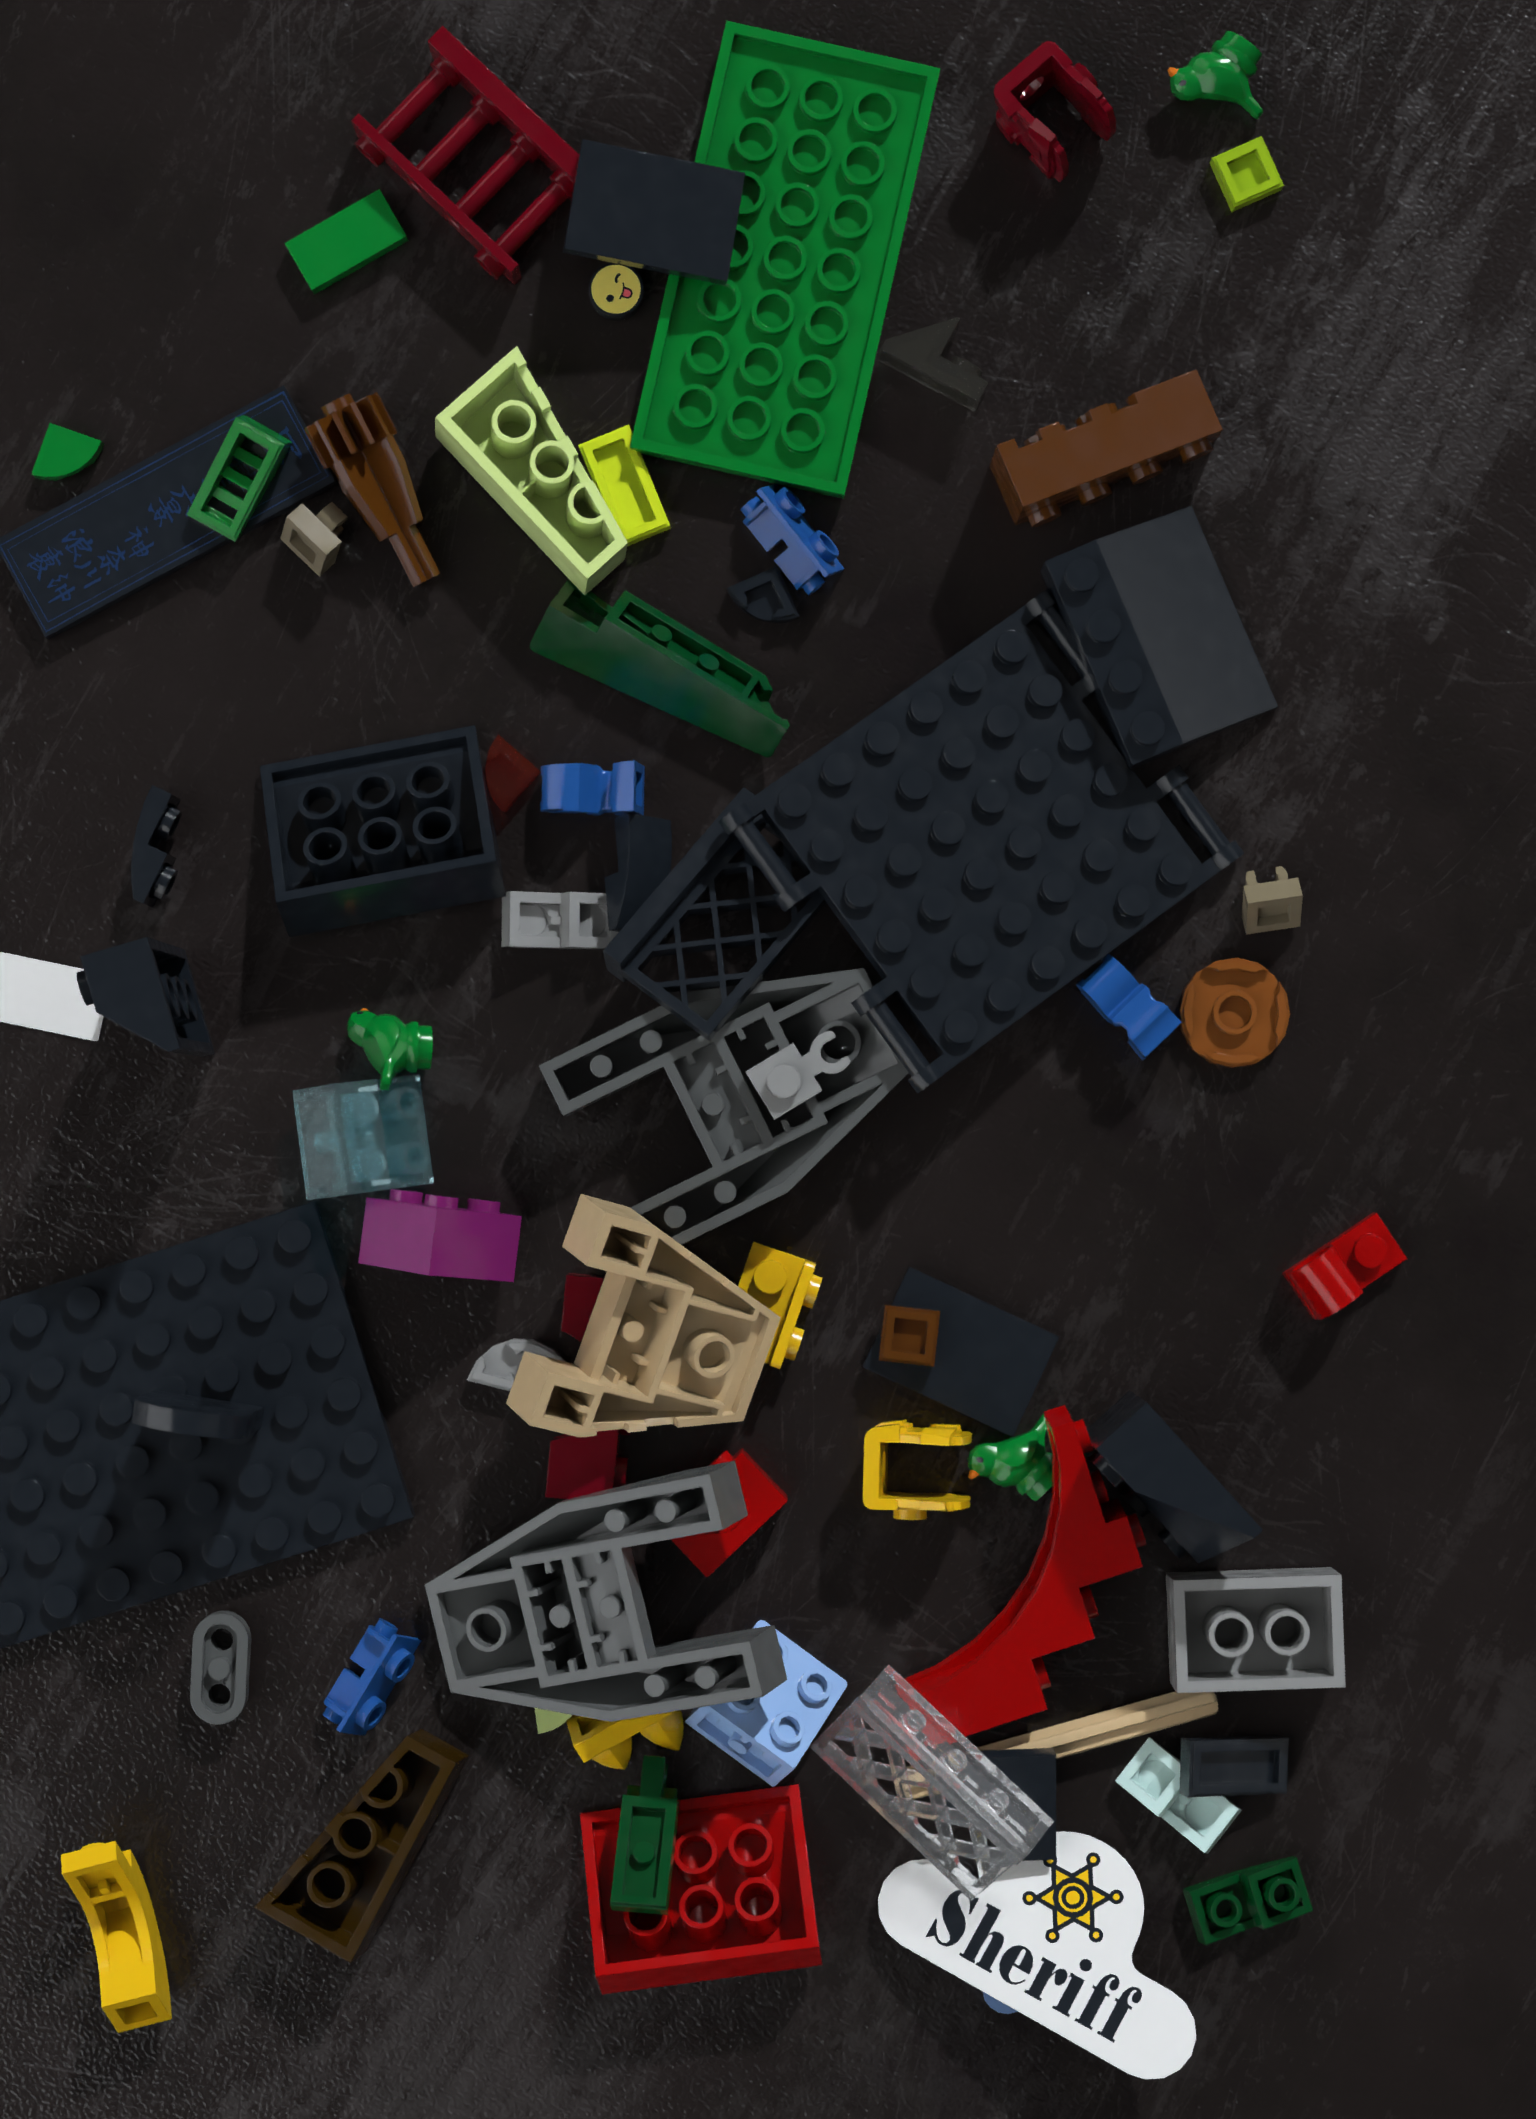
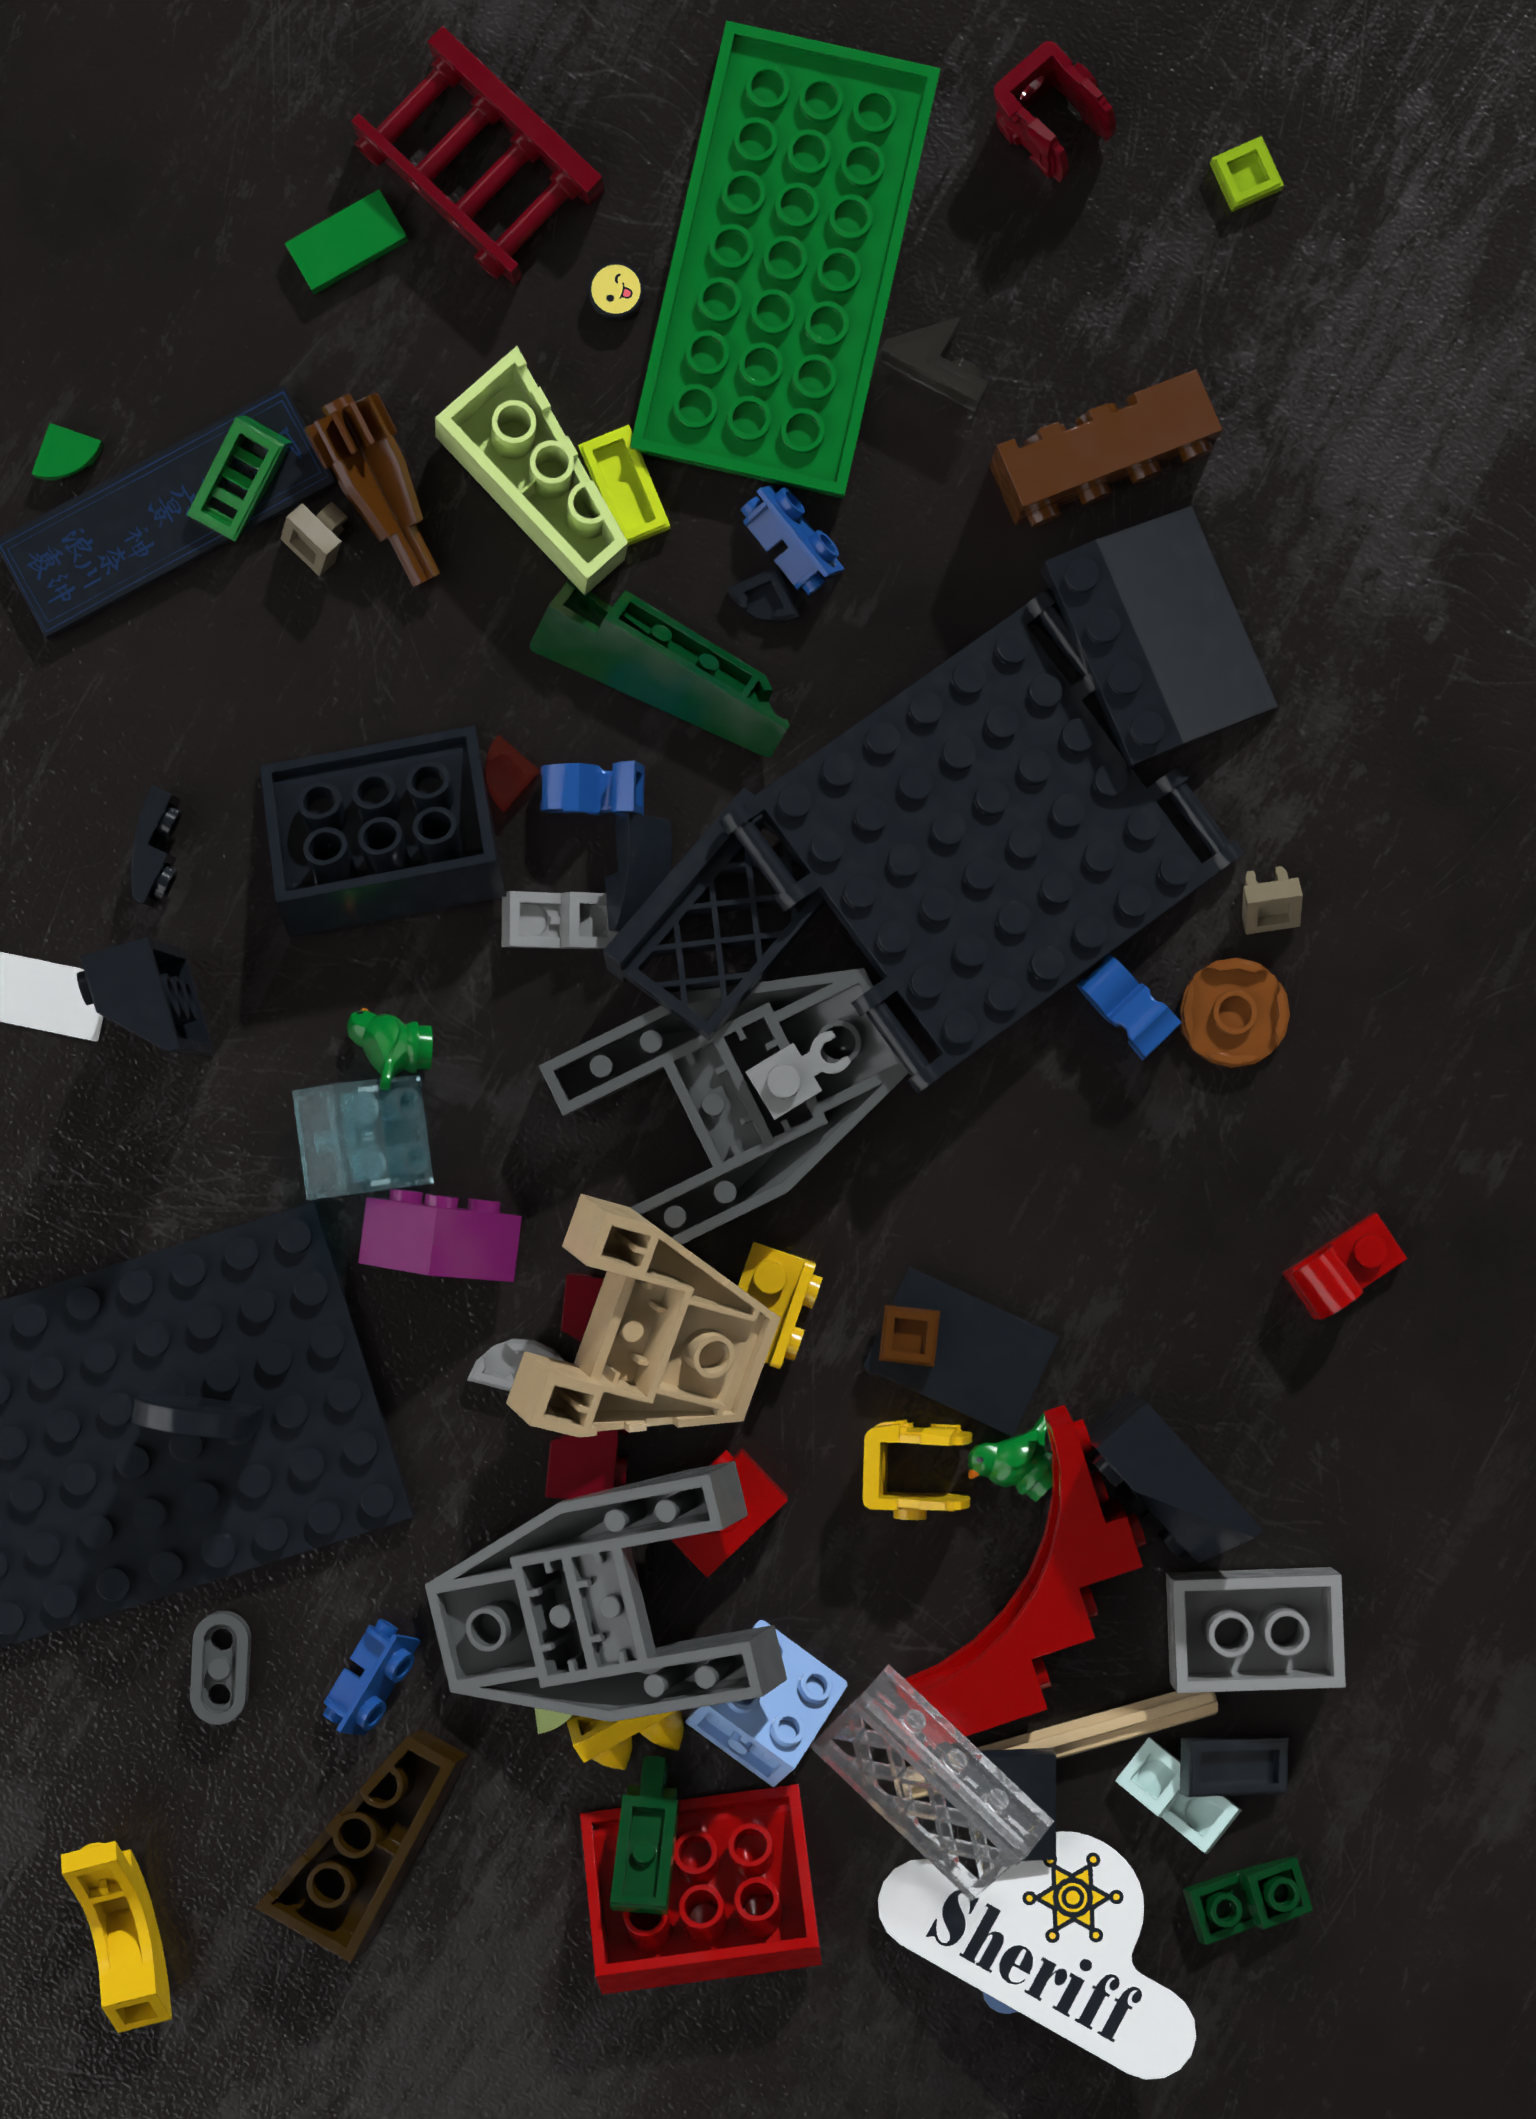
(653, 212): black tile -> none
(1220, 74): green animal -> none

